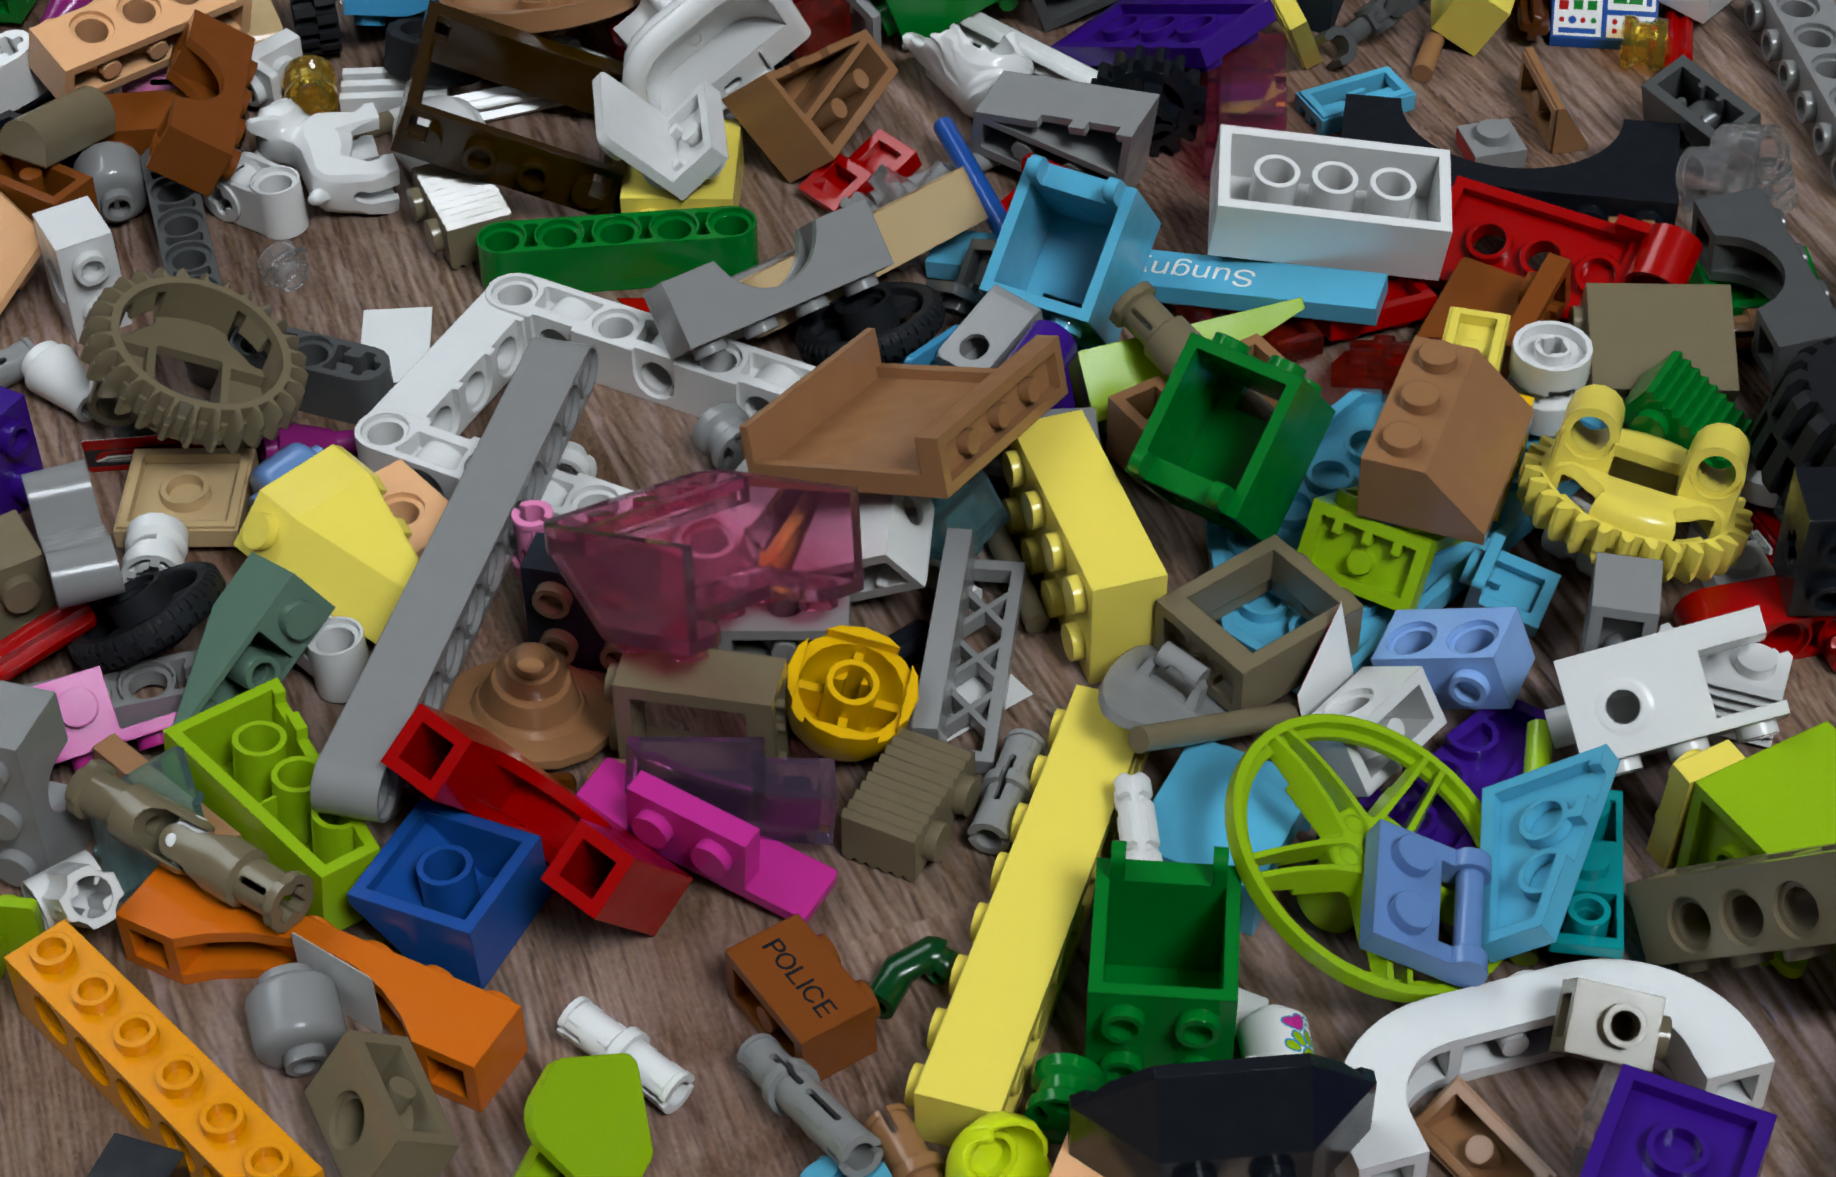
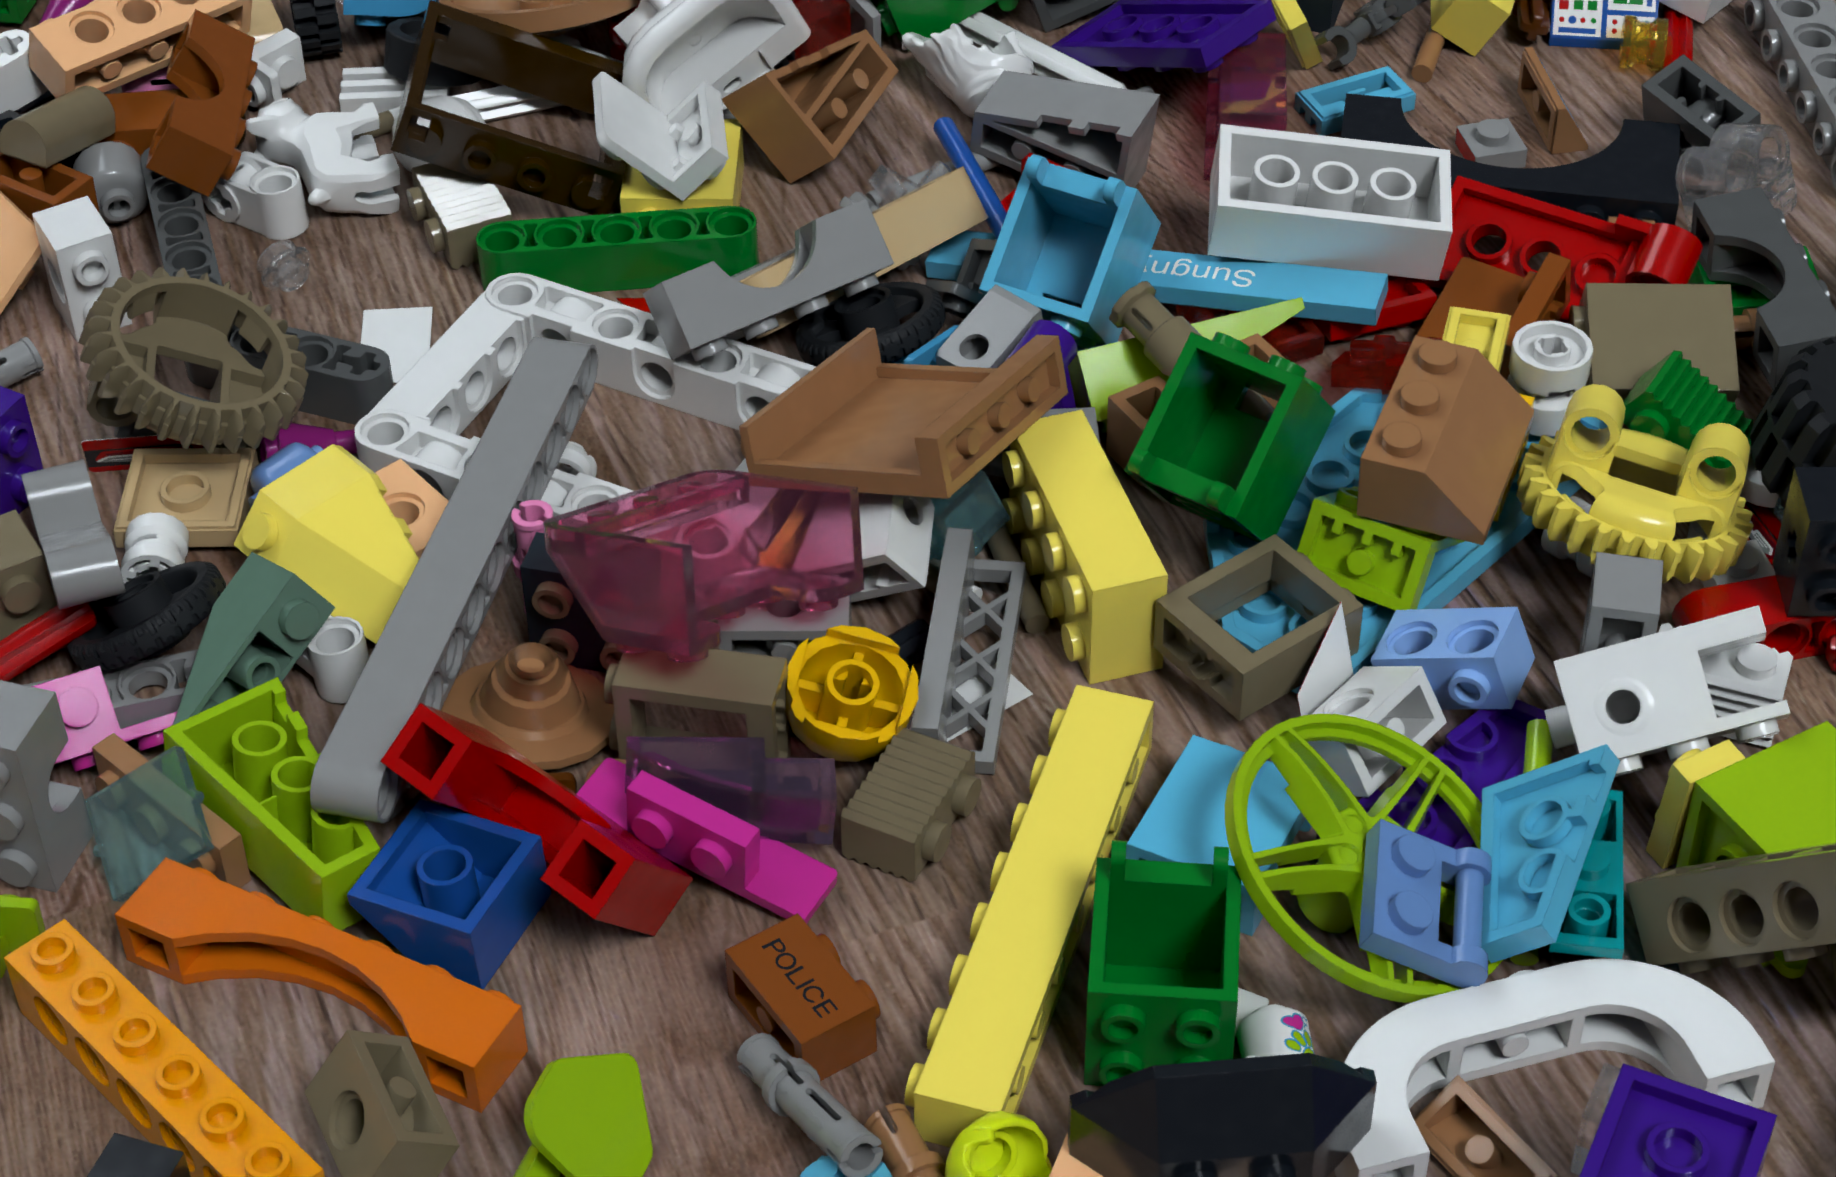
(57, 376): white cone -> none
(75, 892): white piece -> none
(217, 863): dark tan piece -> none
(294, 1018): light grey head -> none
(307, 70): clear yellow wheel -> none
(353, 986): white sticker -> none
(599, 1034): white pin -> none
(719, 435): light grey wheel -> none
(846, 175): red slope -> none
(903, 967): dark green arm -> none
(1004, 789): light grey pin -> none
(1052, 1082): green wheel -> none
(1137, 816): white axle -> none
(1155, 687): light grey shield -> none
(1181, 98): black gear -> none
(1210, 727): dark tan bar -> none
(1508, 581): medium azure bracket -> none
(1610, 1024): brick -> none

